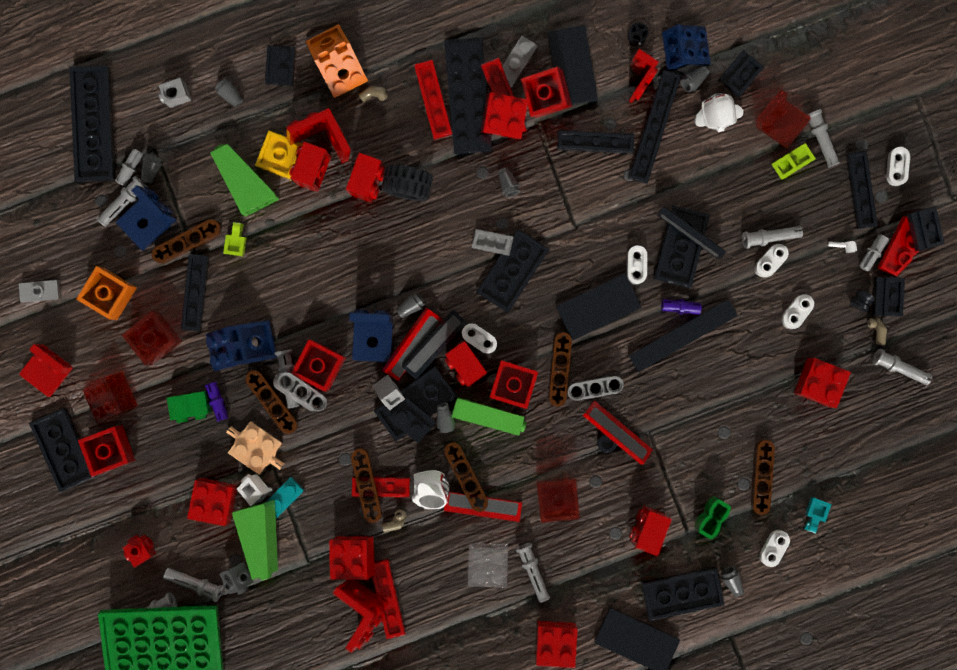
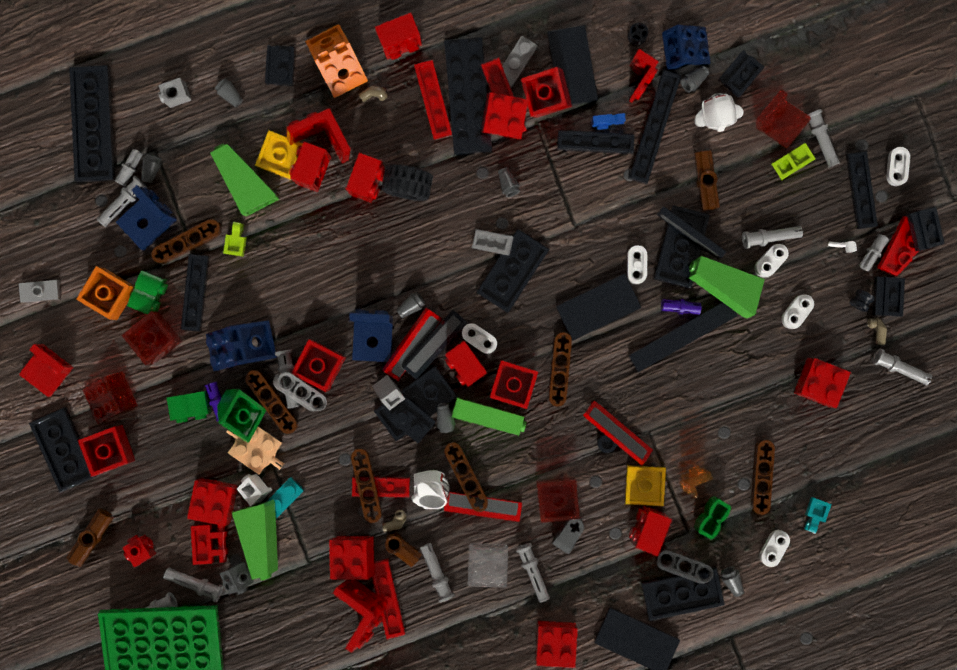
(83, 546): none -> reddish brown piece
(147, 292): none -> green brick
(202, 544): none -> red plate
(239, 413): none -> green slope
(399, 36): none -> red brick
(404, 550): none -> reddish brown piece
(440, 581): none -> light grey pin
(567, 537): none -> dark grey piece
(603, 121): none -> blue plate
(603, 384): light grey beam -> none
(645, 485): none -> yellow tile
(694, 477): none -> clear orange bracket
(694, 567): none -> dark grey beam
(705, 167): none -> reddish brown piece
(731, 286): none -> bright green slope

